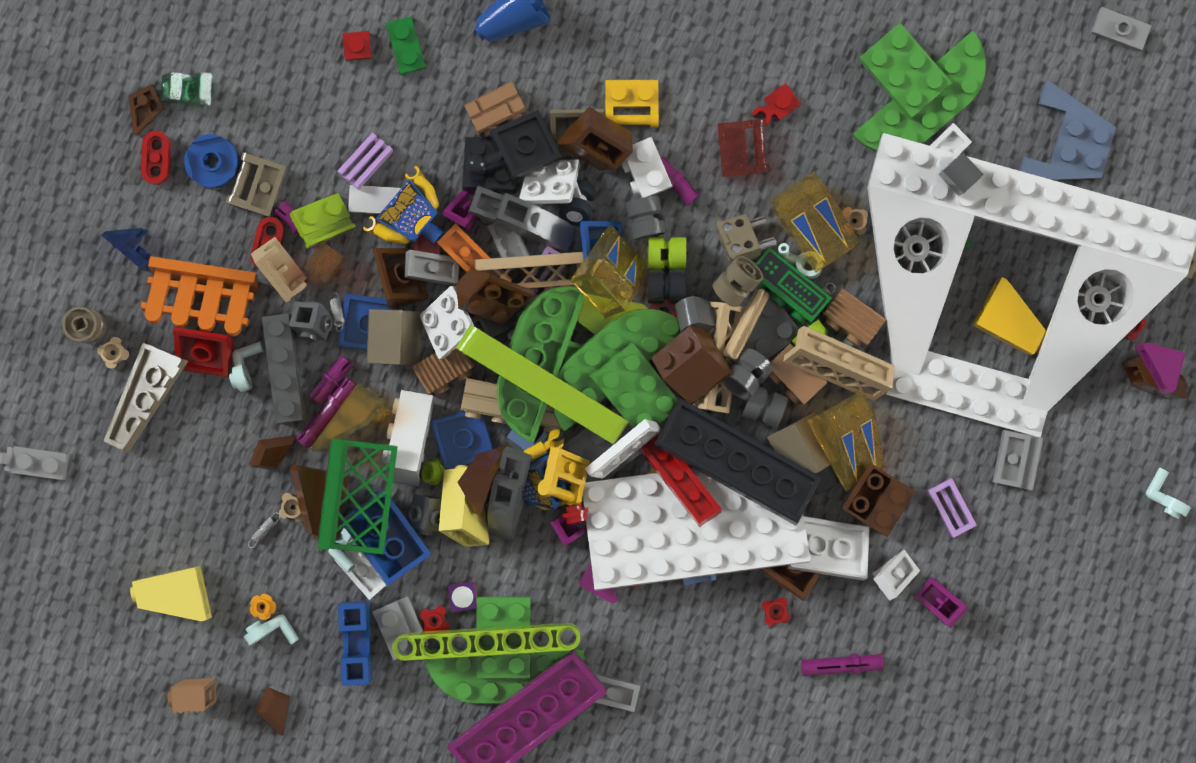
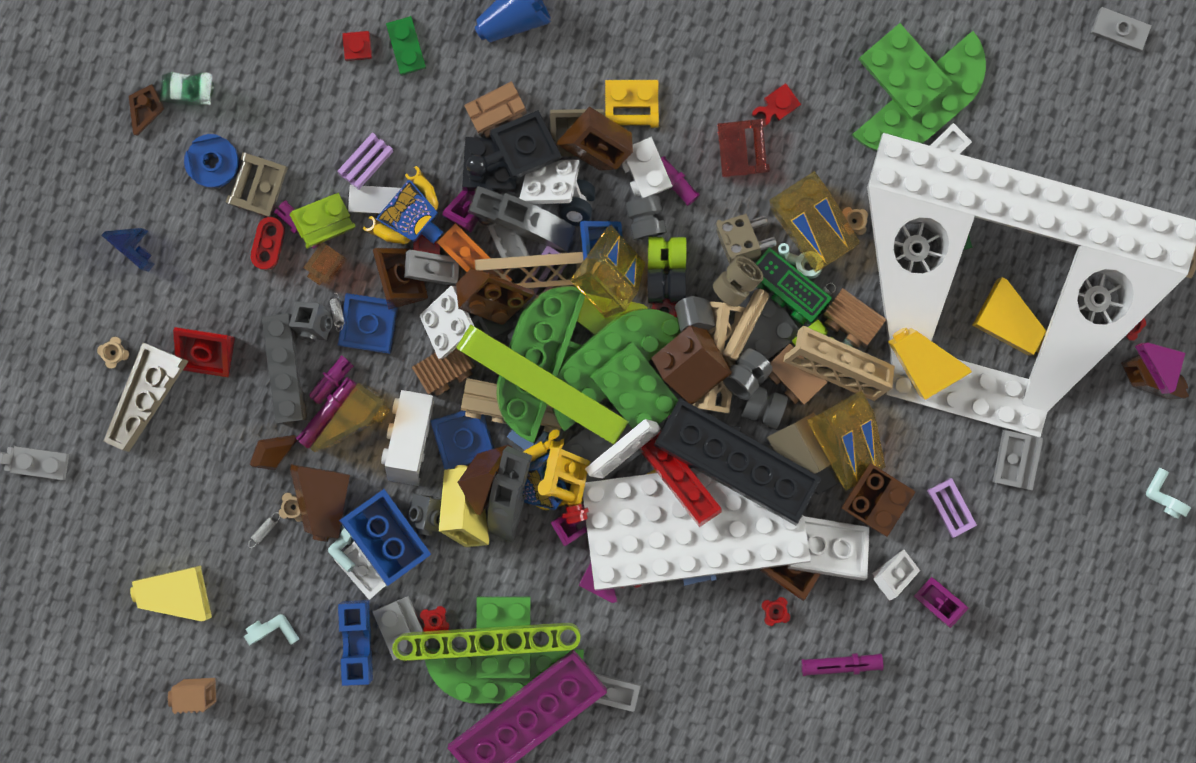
(84, 324): dark tan wheel -> none
(155, 158): red plate -> none
(190, 275): orange fence -> none
(240, 375): light aqua plate -> none
(266, 600): light orange plate -> none
(274, 709): reddish brown piece -> none
(279, 269): tan hinge -> none
(333, 491): green fence -> none
(394, 337): dark tan slope -> none
(432, 472): lime plate -> none
(462, 596): tile -> none
(926, 363): none -> yellow slope
(961, 174): dark grey piece -> none
(1081, 141): sand blue wing -> none

